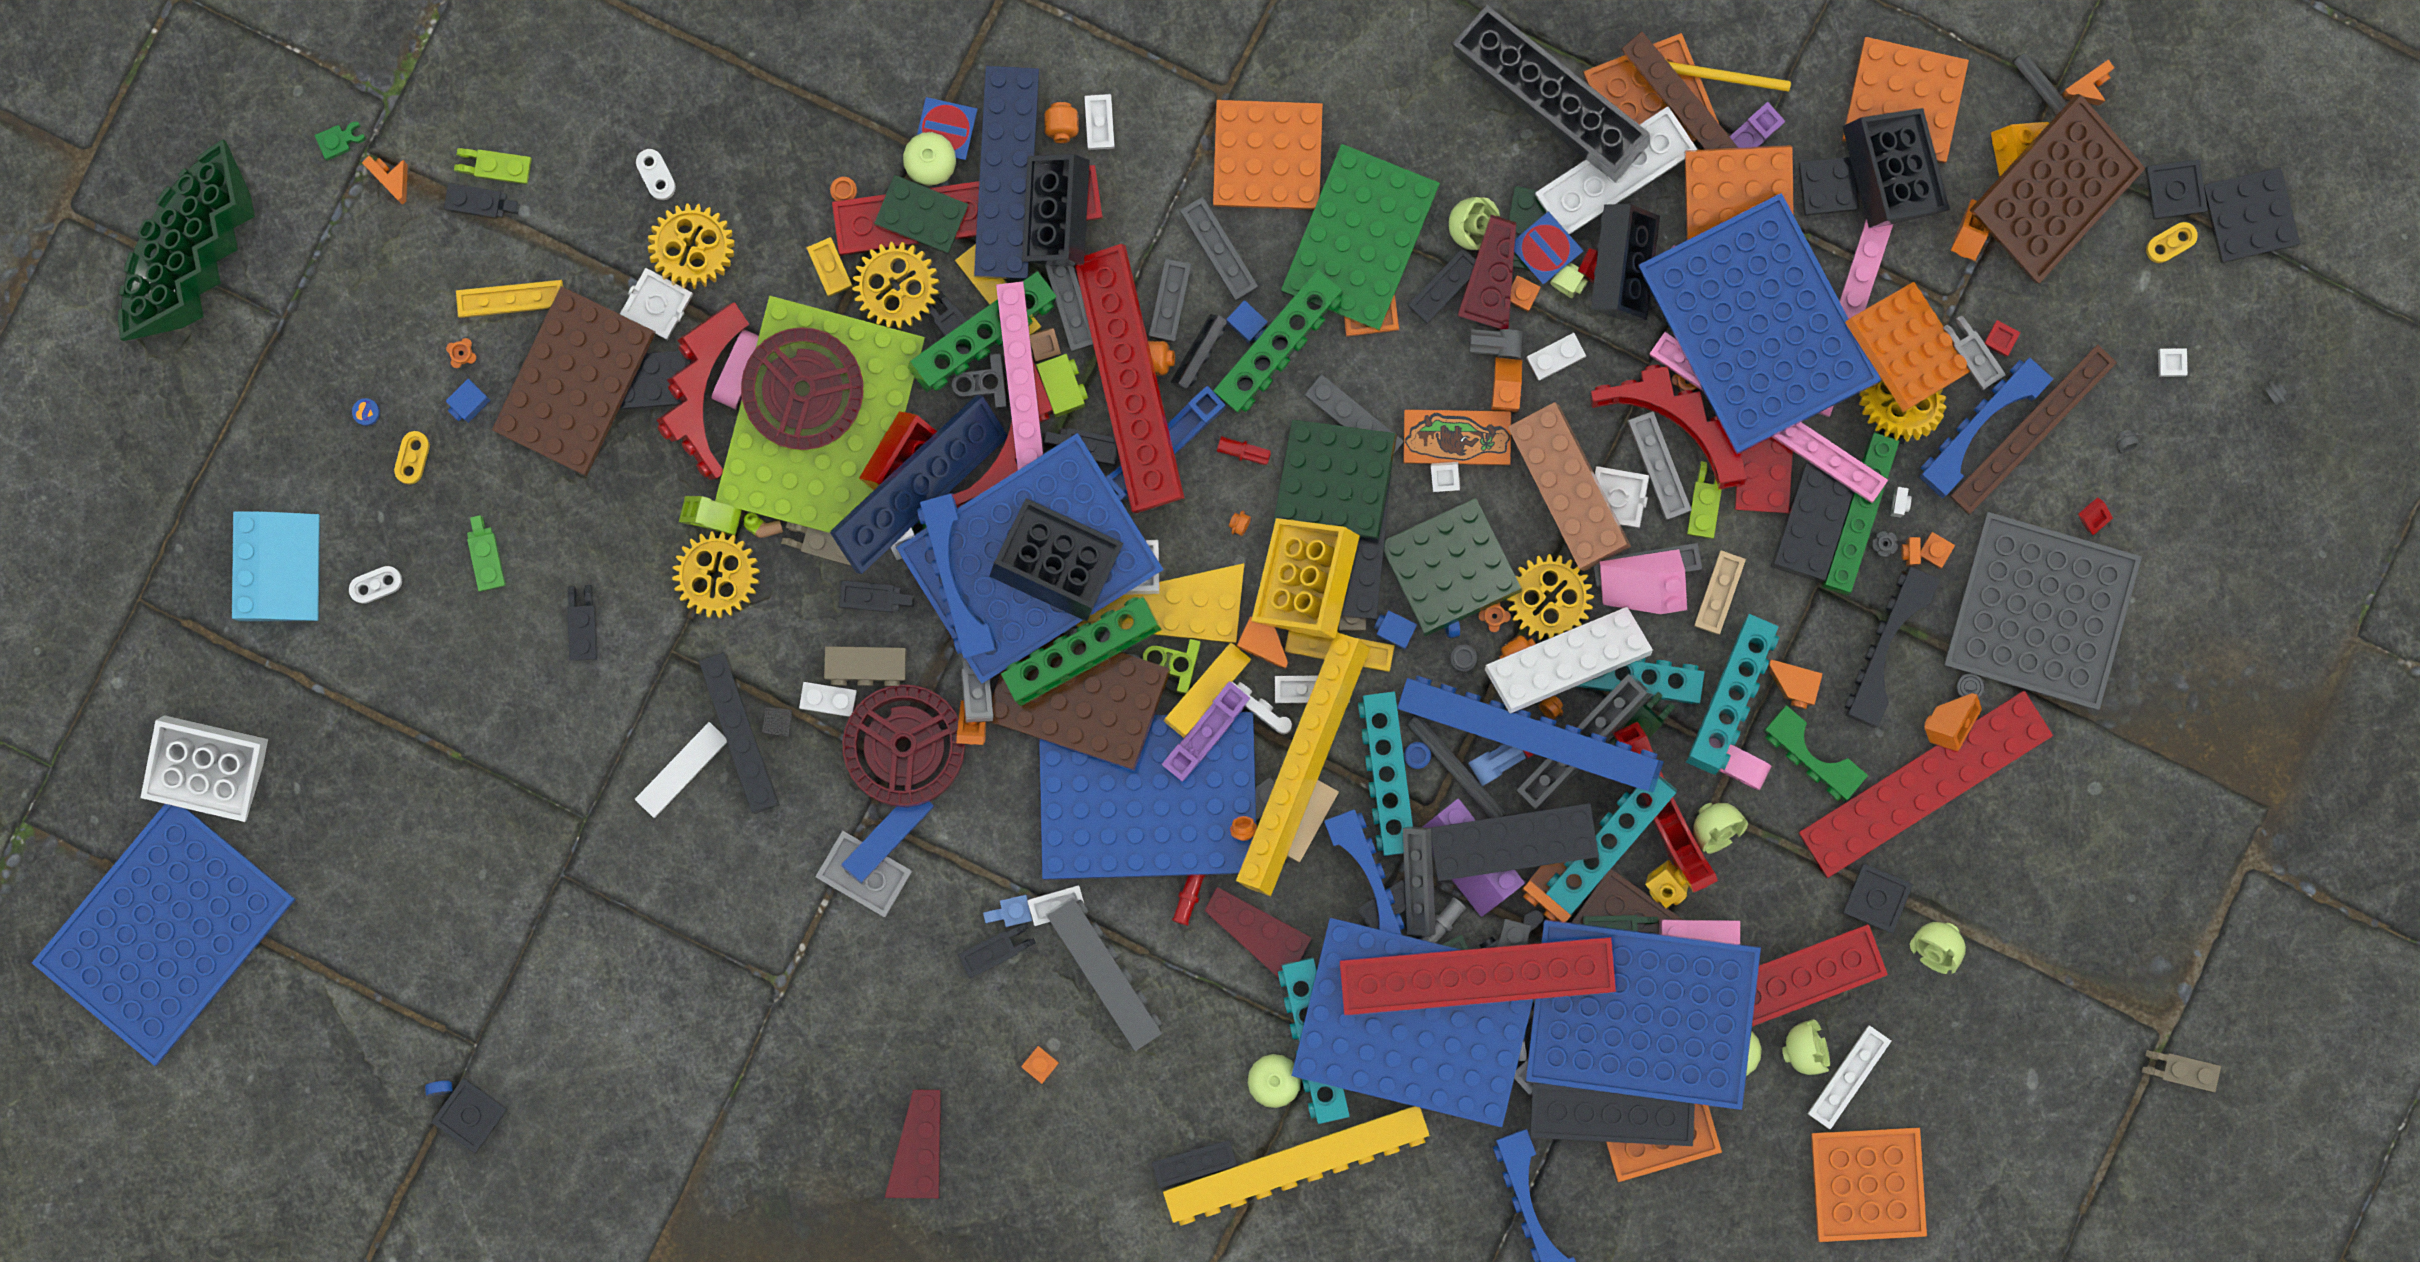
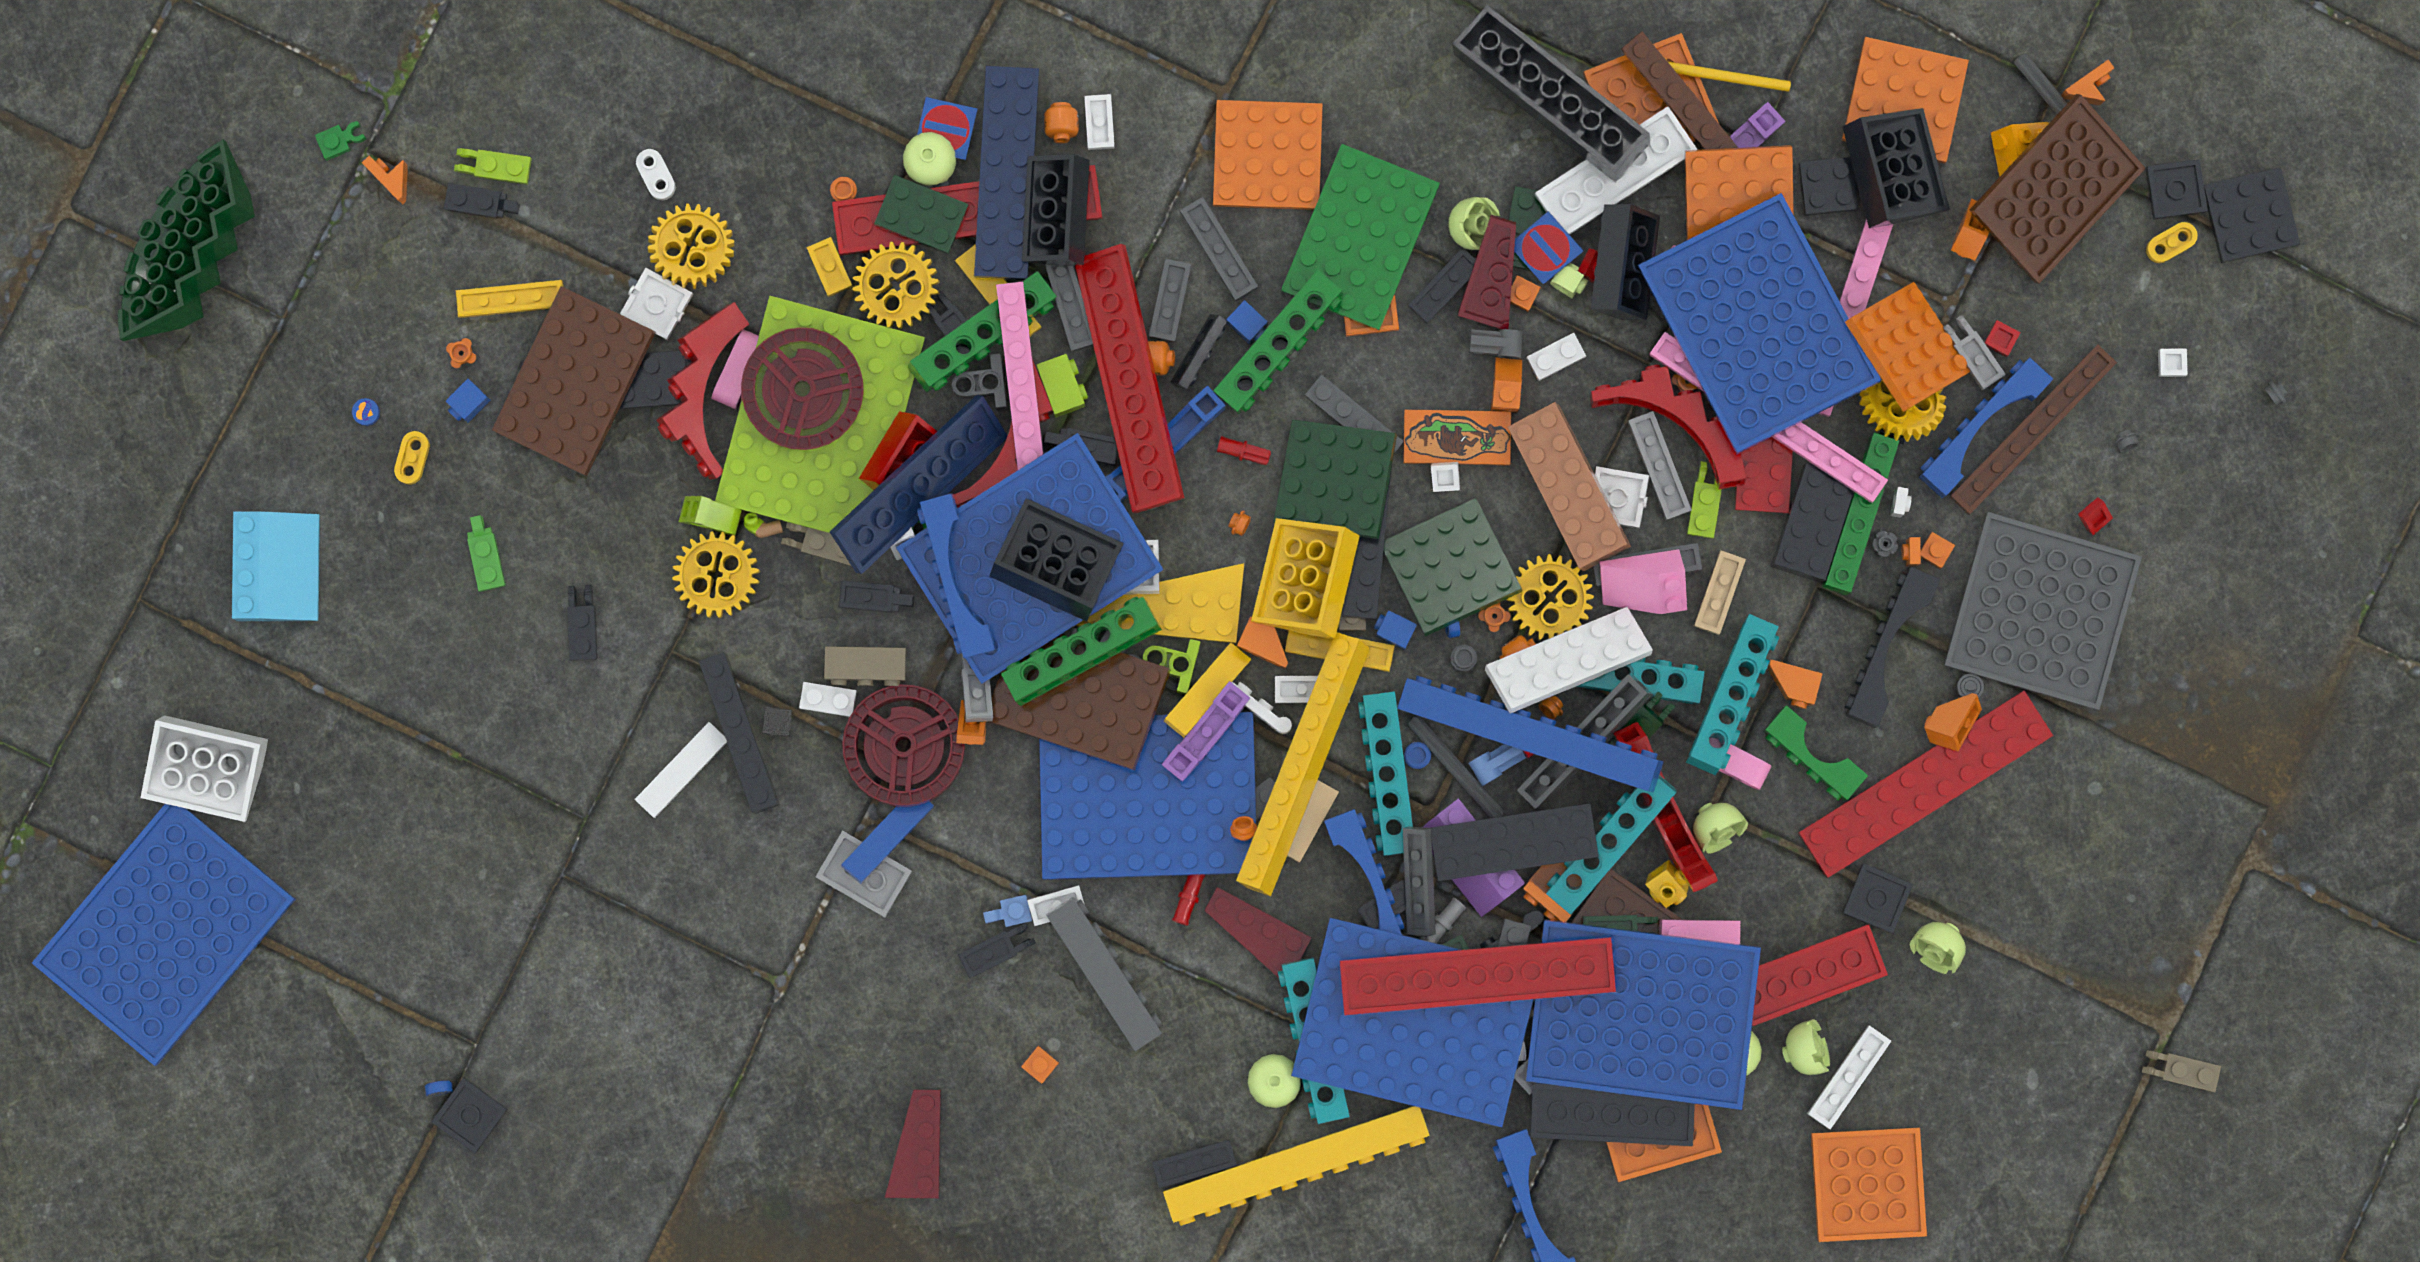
(376, 584): white plate -> none
(1044, 344): medium nougat tile -> none

